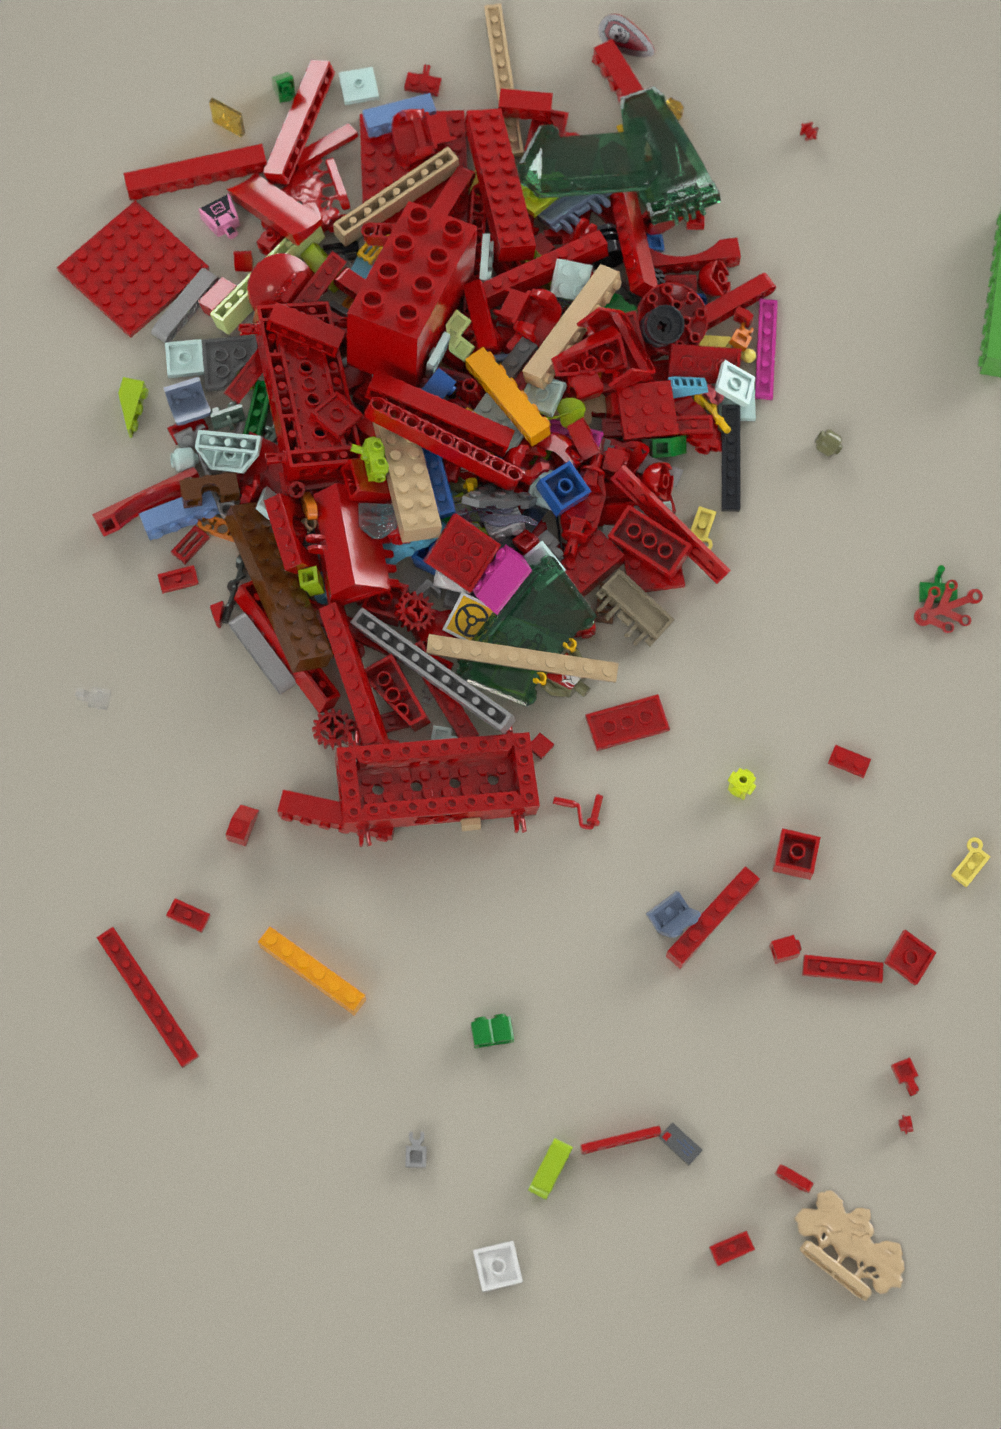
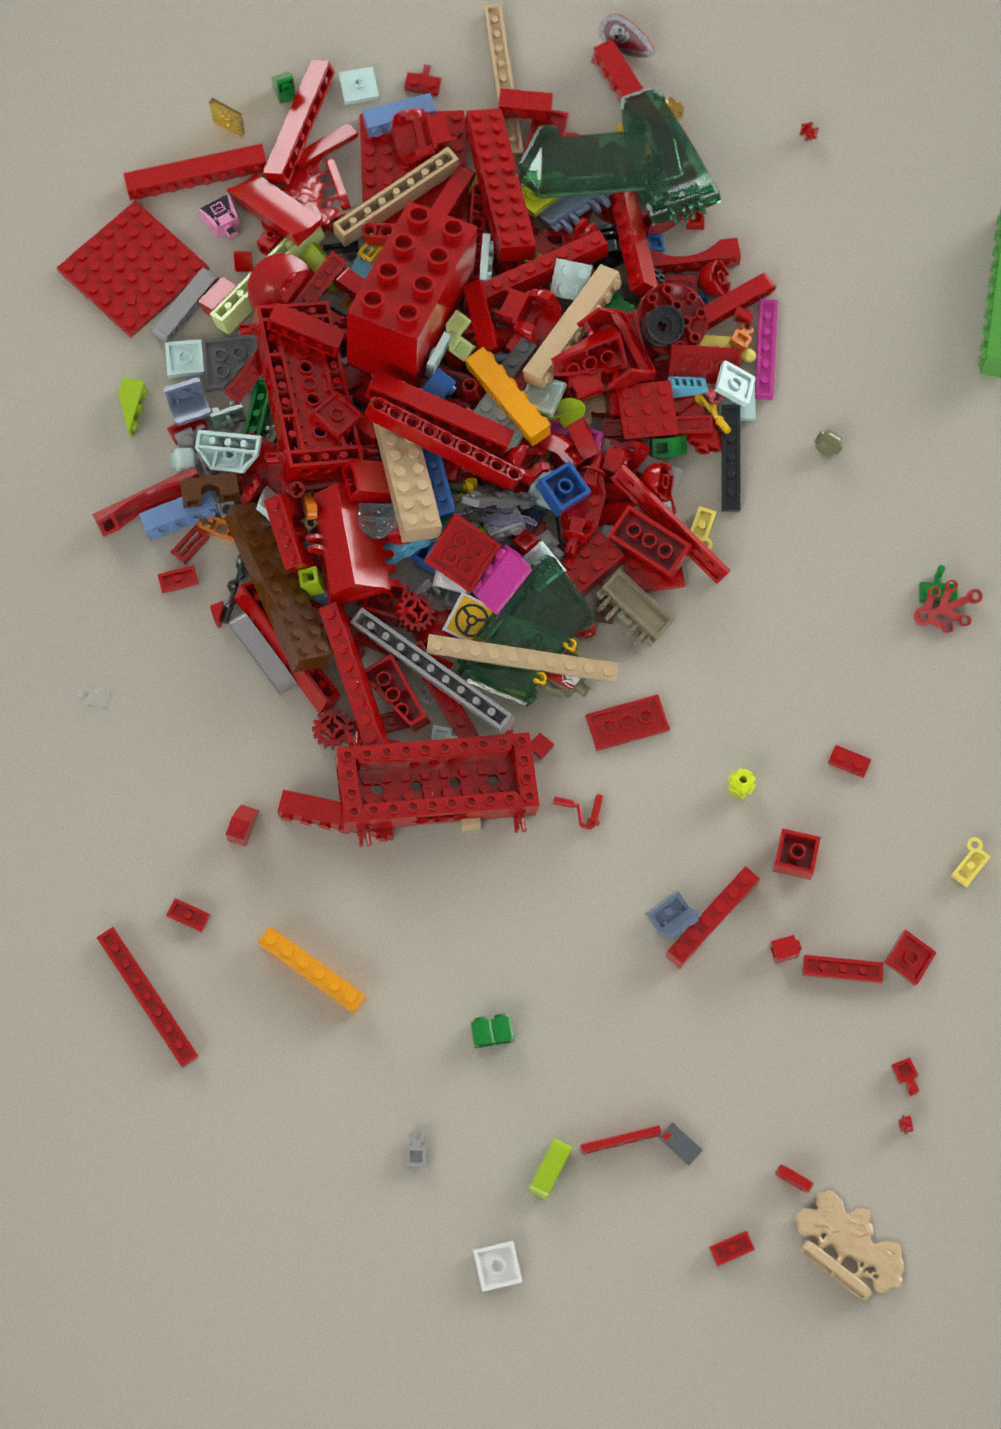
(373, 455): lime brick -> none

